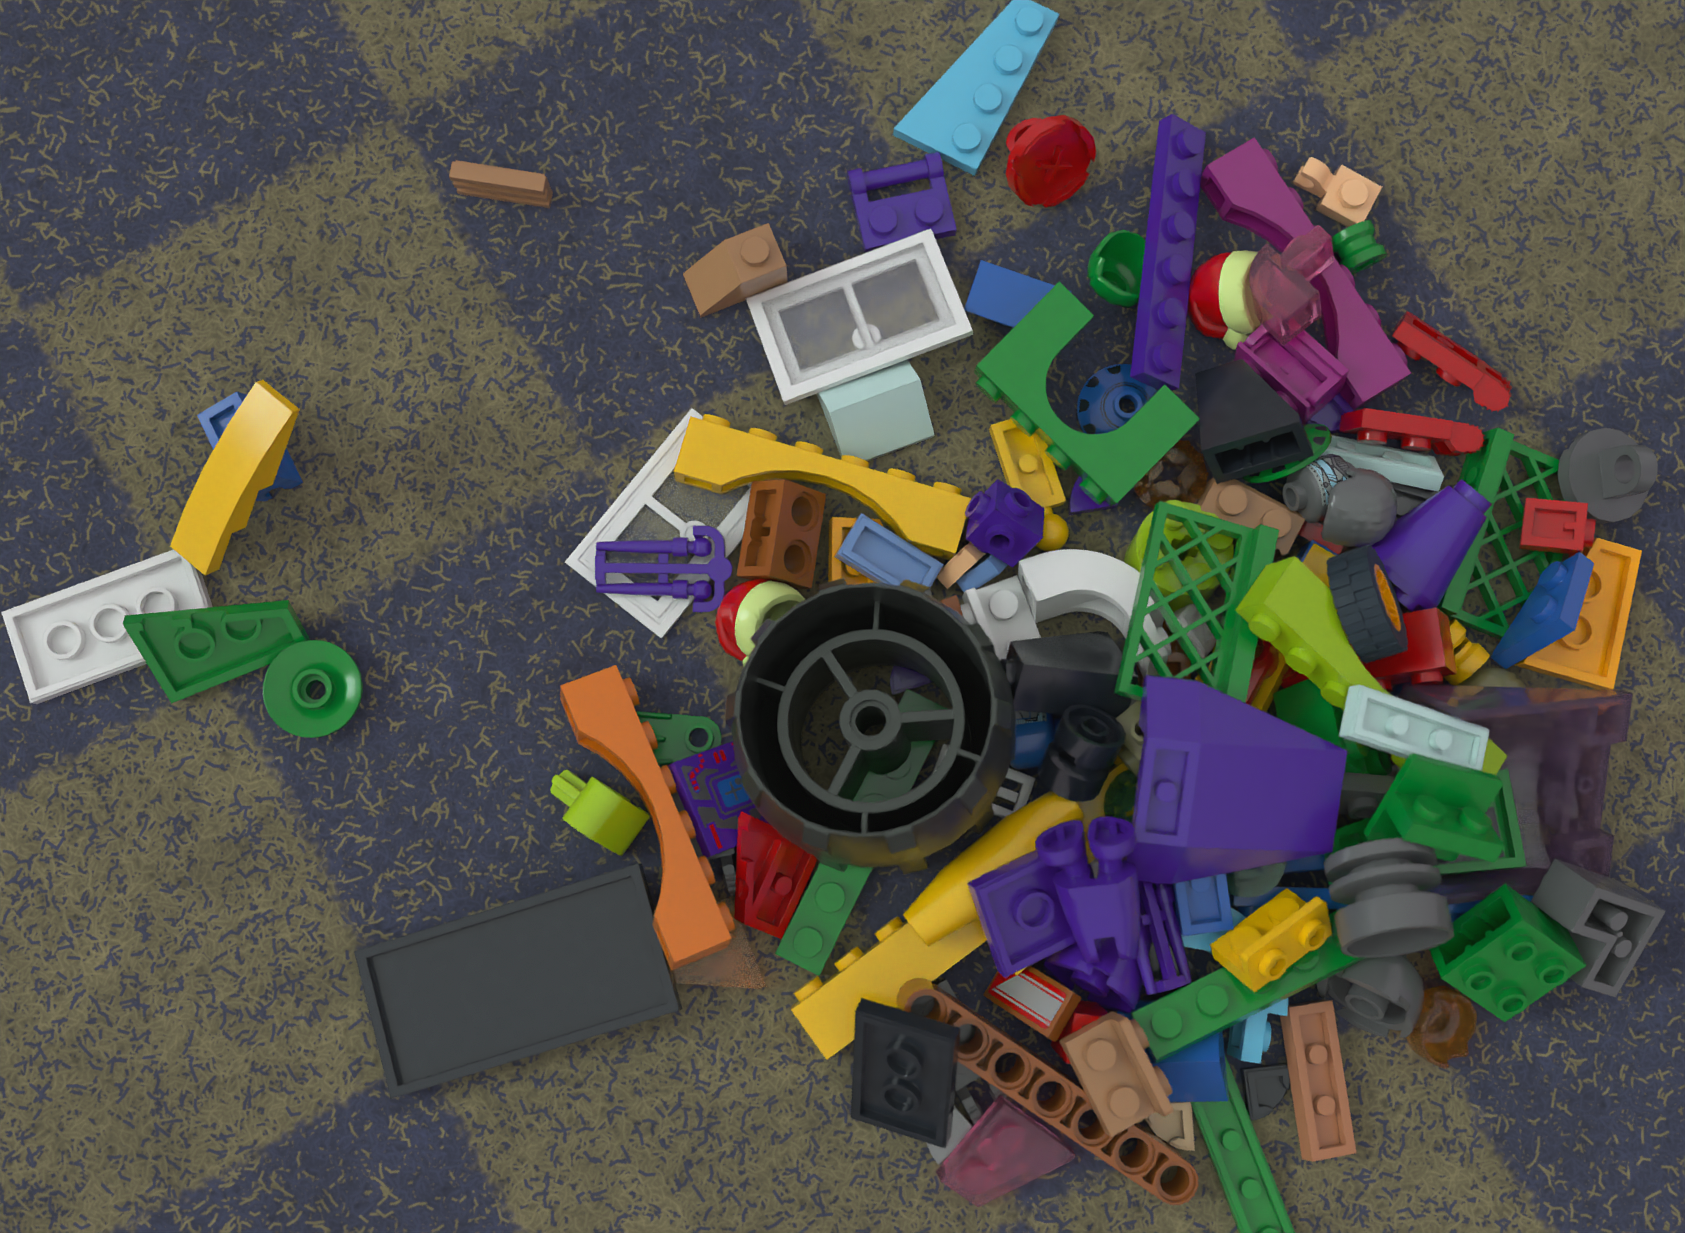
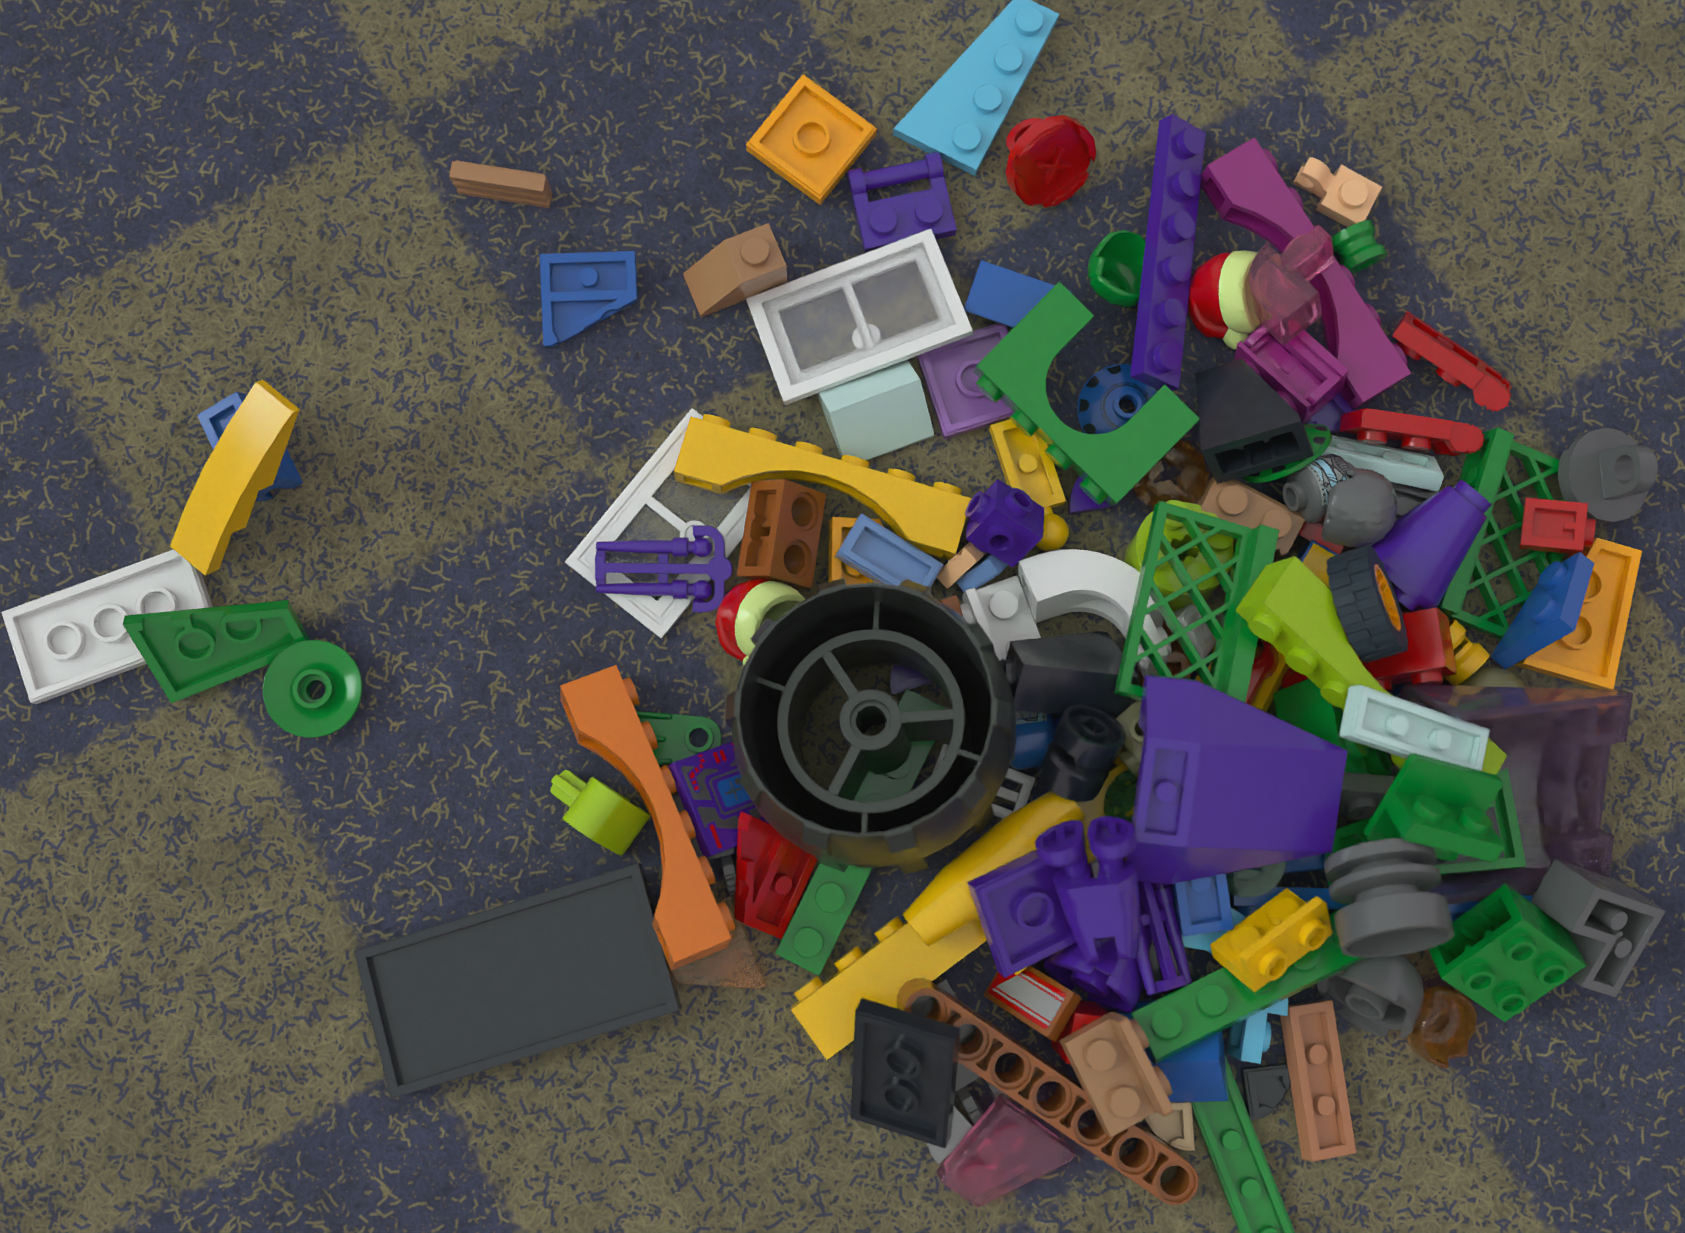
(584, 291): none -> blue wing
(811, 139): none -> light orange plate
(952, 386): none -> medium lavender tile

